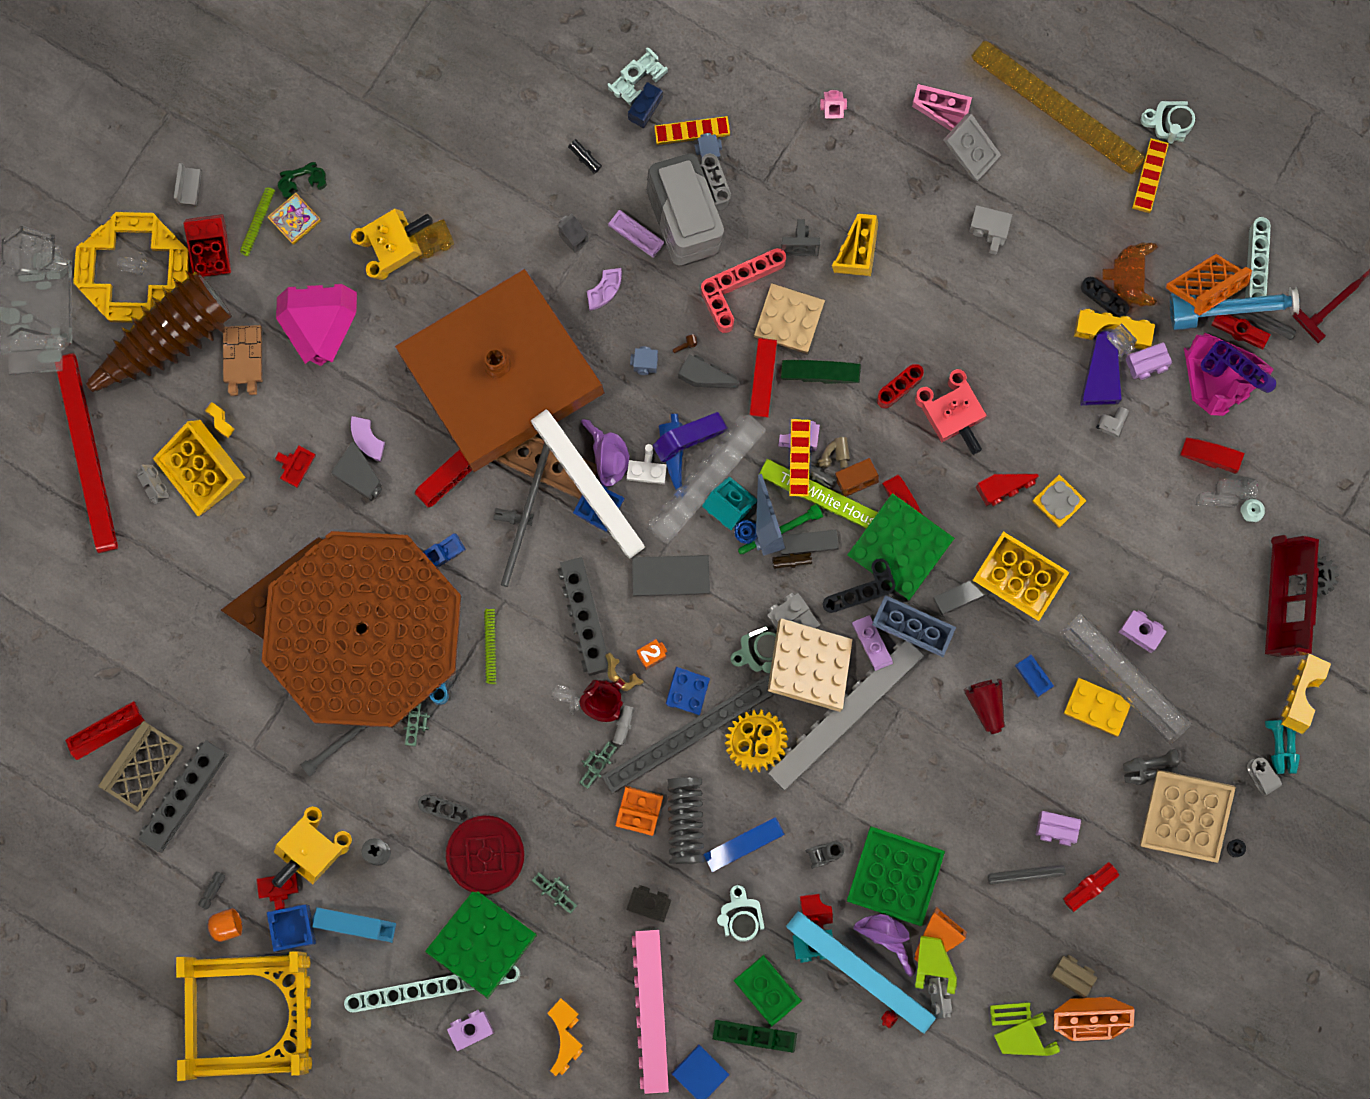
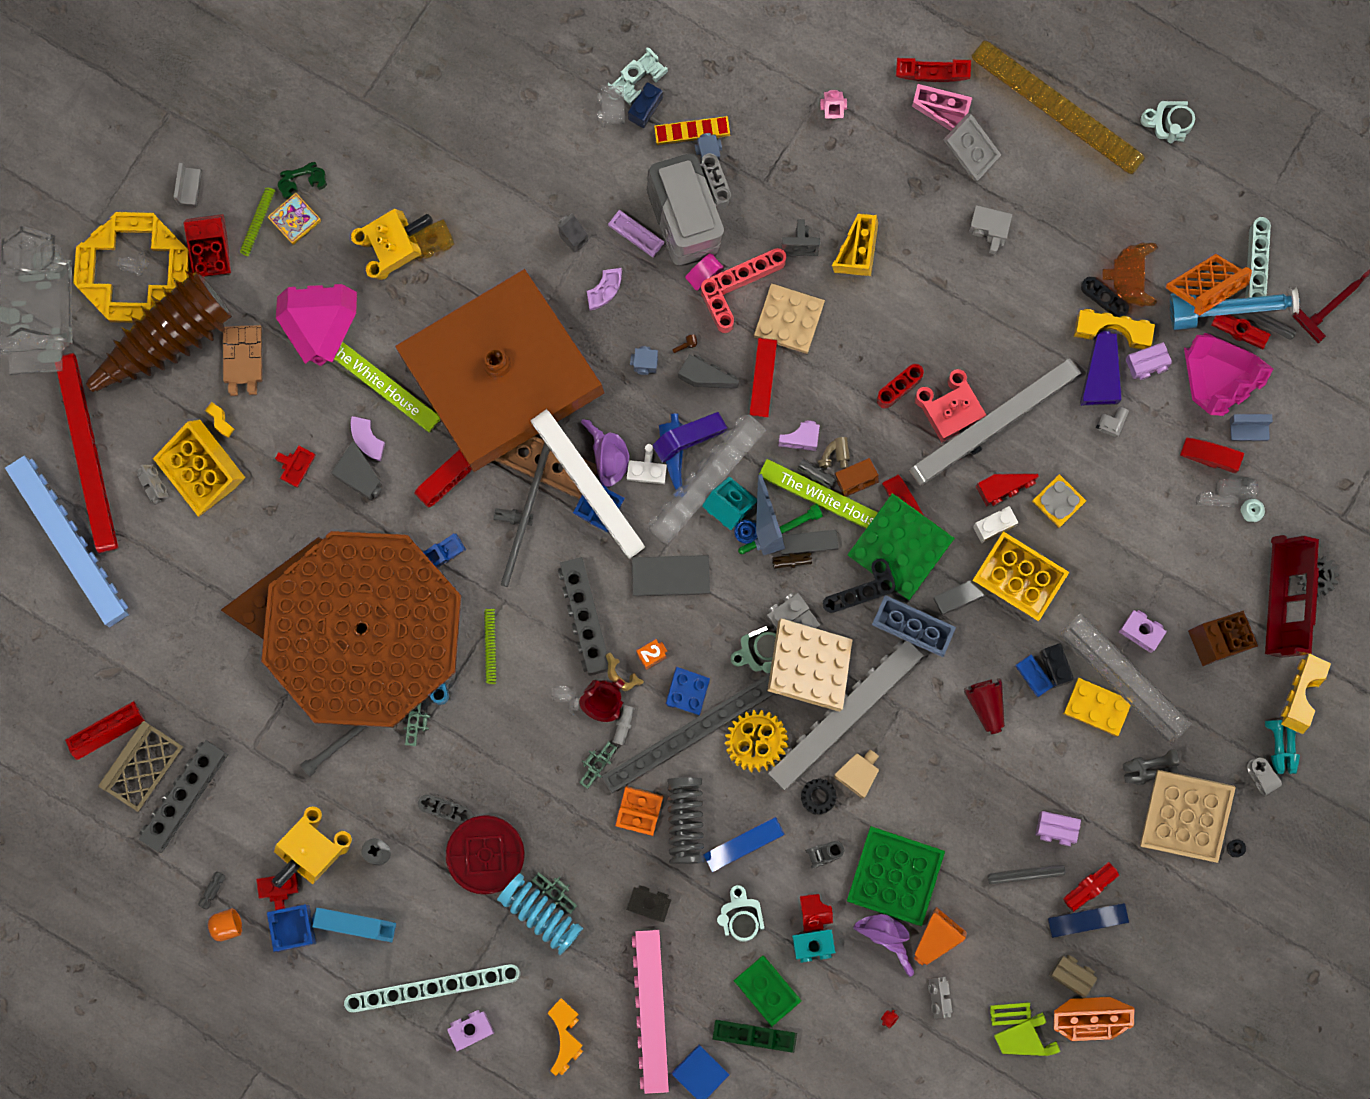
(67, 542): none -> light blue brick
(296, 1063): yellow arch -> none
(386, 388): none -> lime tile
(481, 943): green plate -> none
(508, 899): none -> medium azure piece
(585, 156): black pin -> none
(612, 105): none -> clear bracket
(706, 268): none -> dark pink panel
(799, 457): tile -> none
(818, 808): none -> black tyre
(821, 371): dark green slope -> none
(859, 773): none -> tan torso
(861, 972): medium azure beam -> none
(872, 643): lavender plate -> none
(933, 71): none -> red slope
(934, 962): lime flag -> none
(995, 422): none -> light grey beam
(995, 524): none -> white brick
(1057, 665): none -> black brick
(1088, 920): none -> dark blue slope
(1122, 340): clear bracket -> none
(1150, 175): tile -> none
(1222, 638): none -> reddish brown slope
(1243, 367): dark purple beam -> none
(1250, 427): none -> sand blue panel

